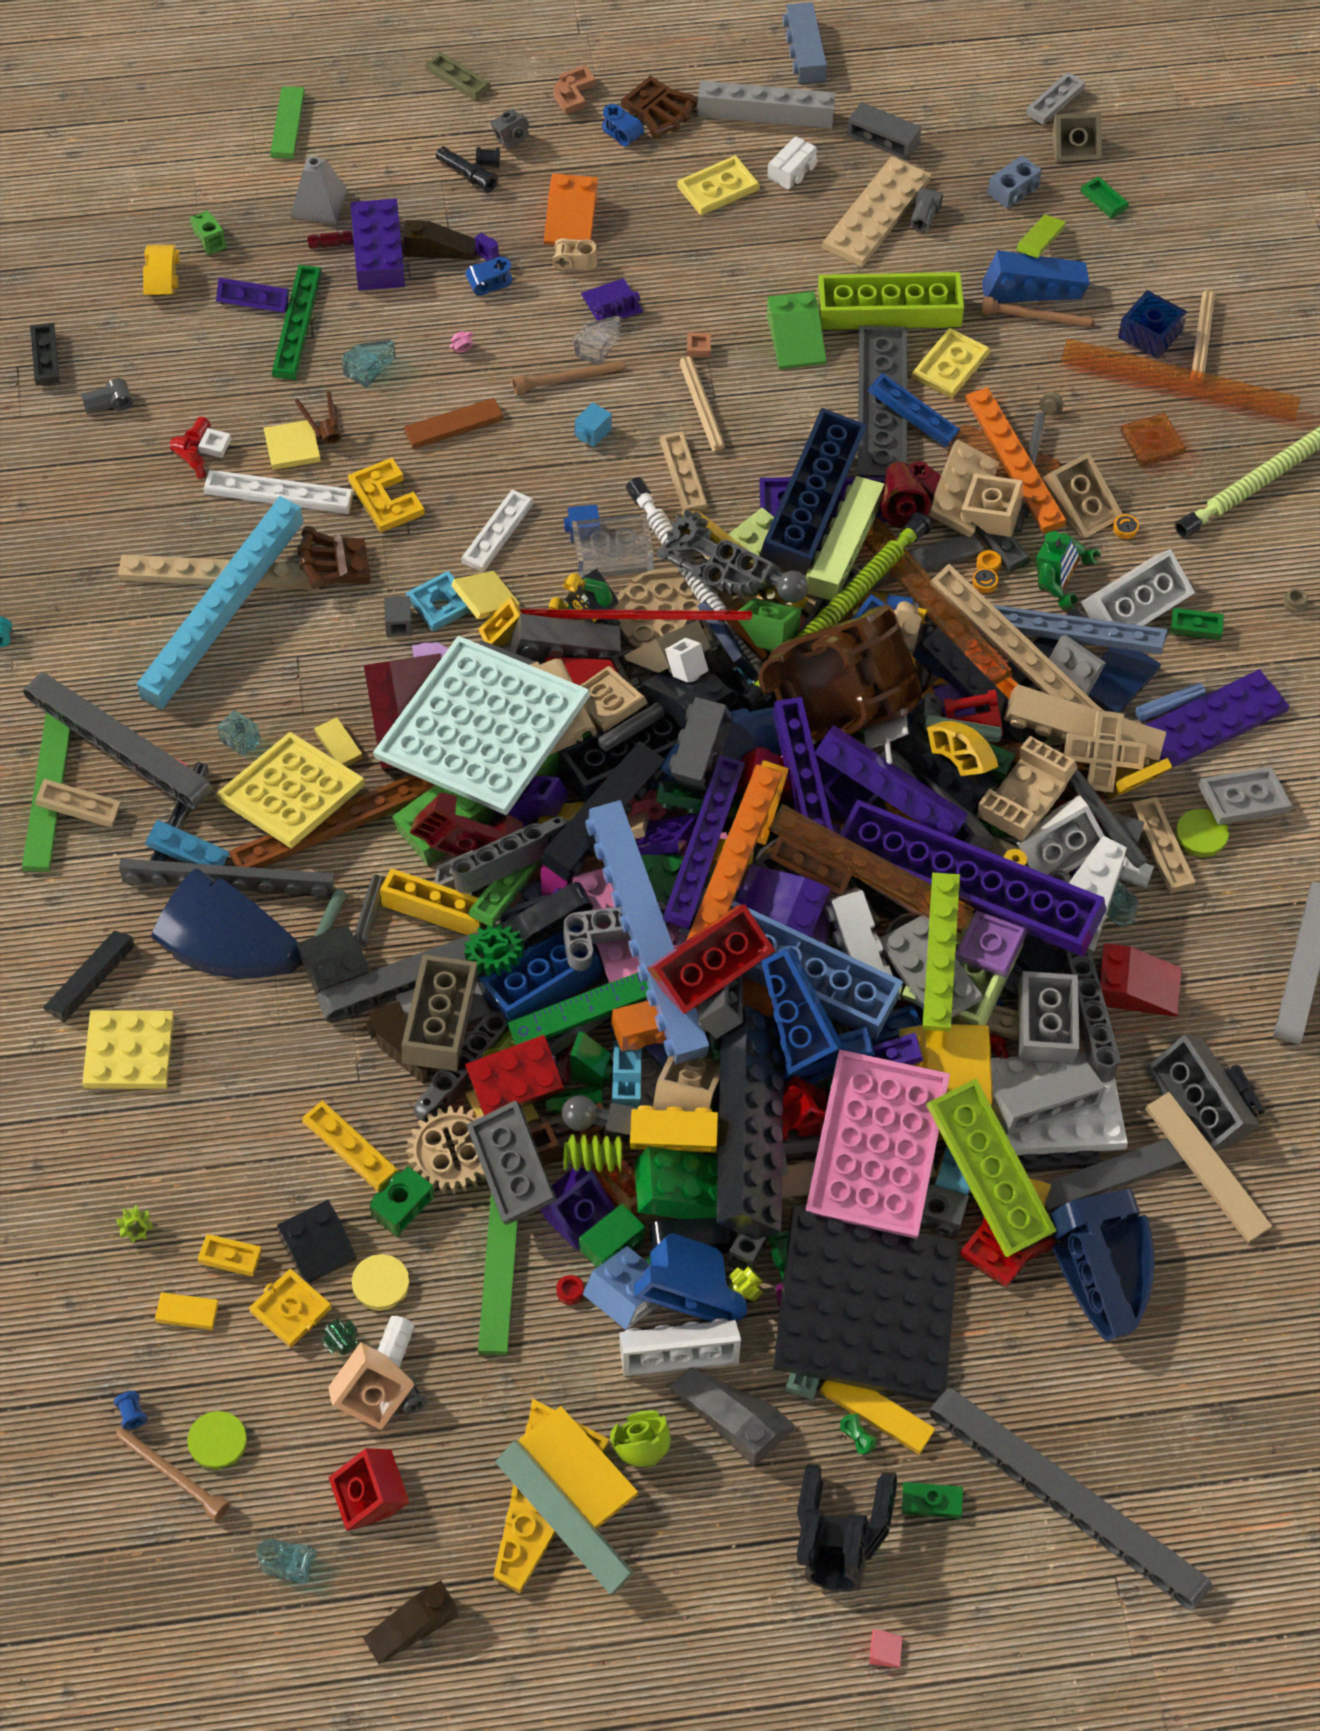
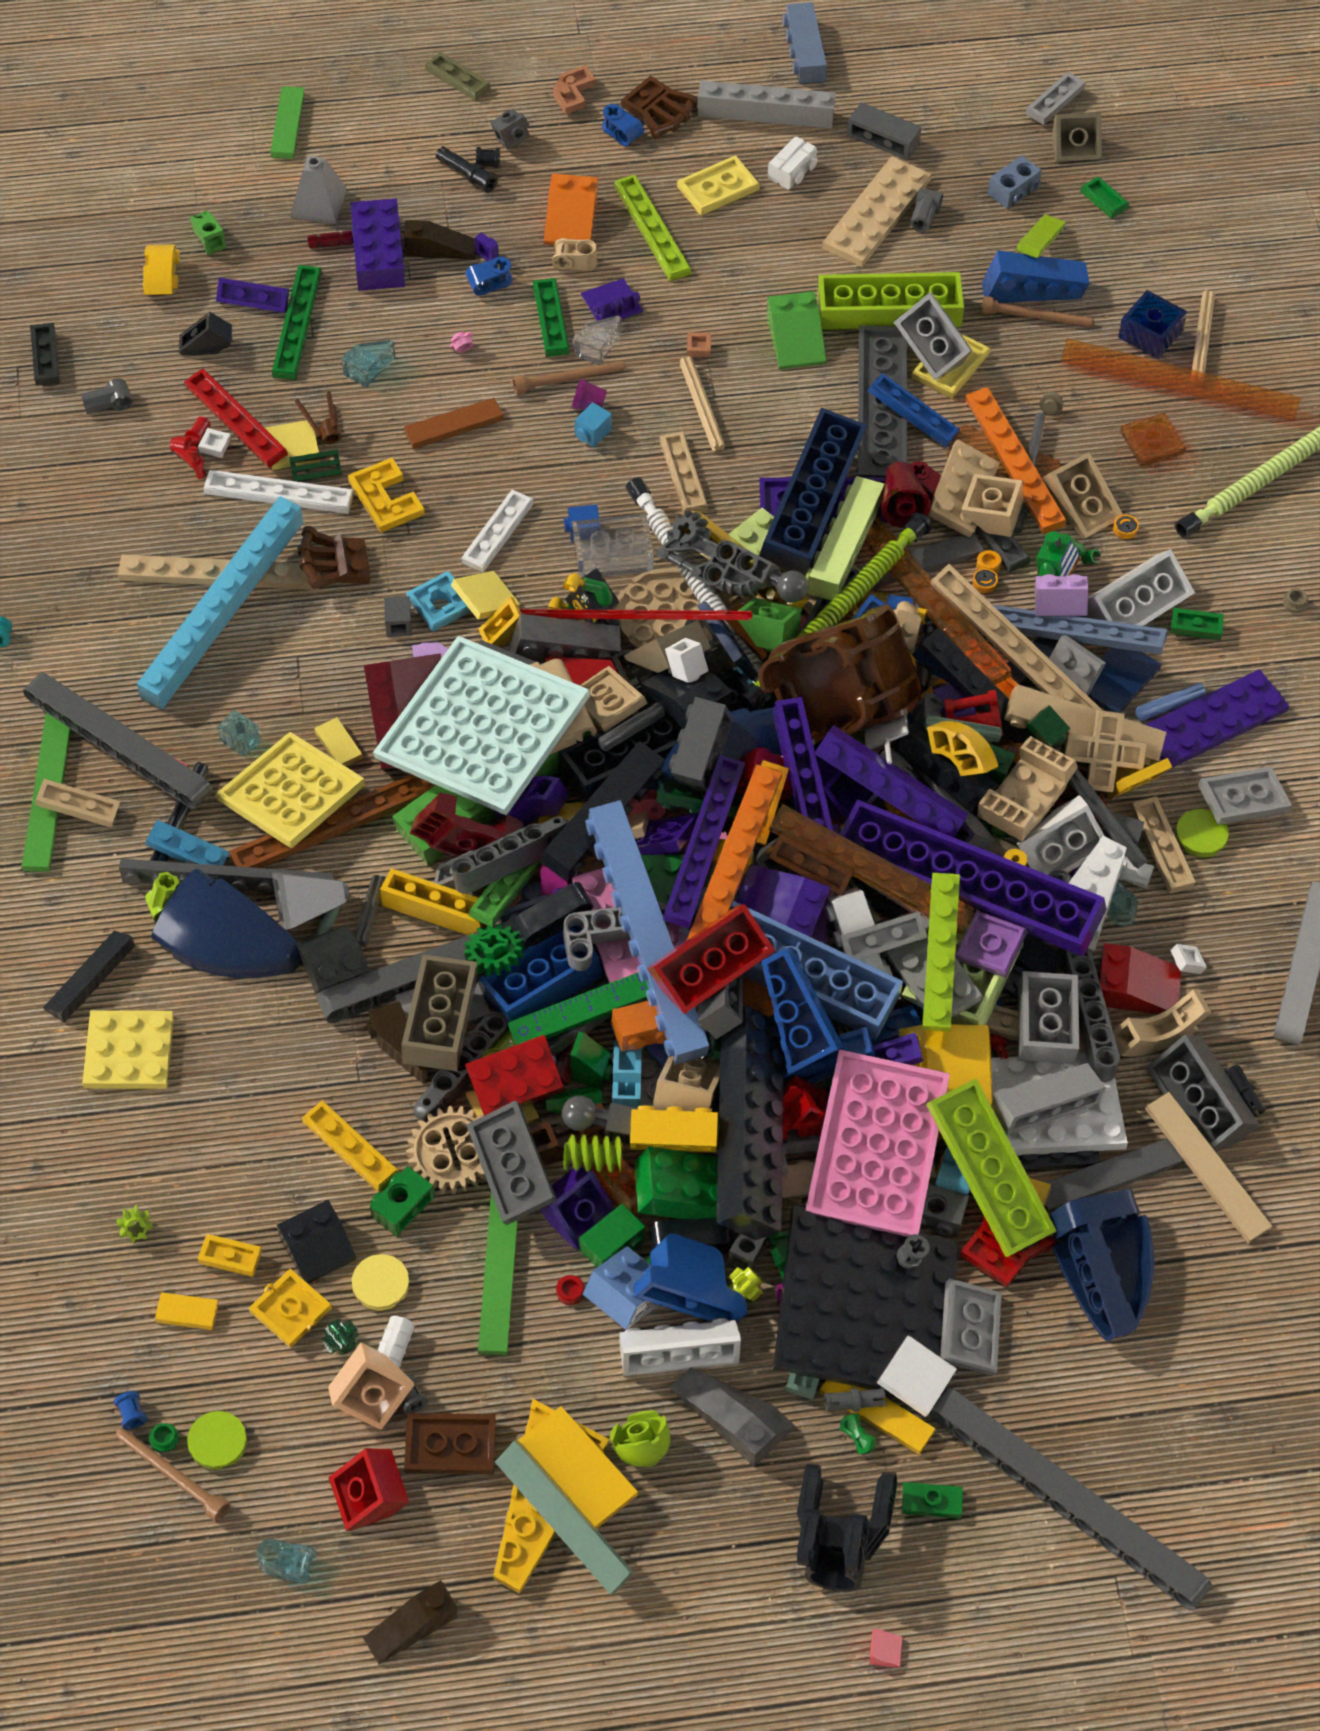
(160, 894): none -> lime piece
(164, 1437): none -> green plate
(206, 336): none -> black slope
(236, 418): none -> red tile
(306, 897): none -> light grey slope
(315, 456): none -> dark green tile
(450, 1443): none -> reddish brown plate
(550, 317): none -> green tile
(586, 394): none -> magenta piece
(652, 228): none -> lime tile
(854, 1399): none -> dark grey pin
(884, 936): none -> light grey plate
(906, 1251): none -> dark grey bush
(916, 1376): none -> white tile
(933, 337): none -> light grey slope
(971, 1327): none -> light grey tile
(1048, 727): none -> dark green brick
(1061, 595): none -> lavender slope
(1152, 1034): none -> tan arch
(1188, 959): none -> white plate

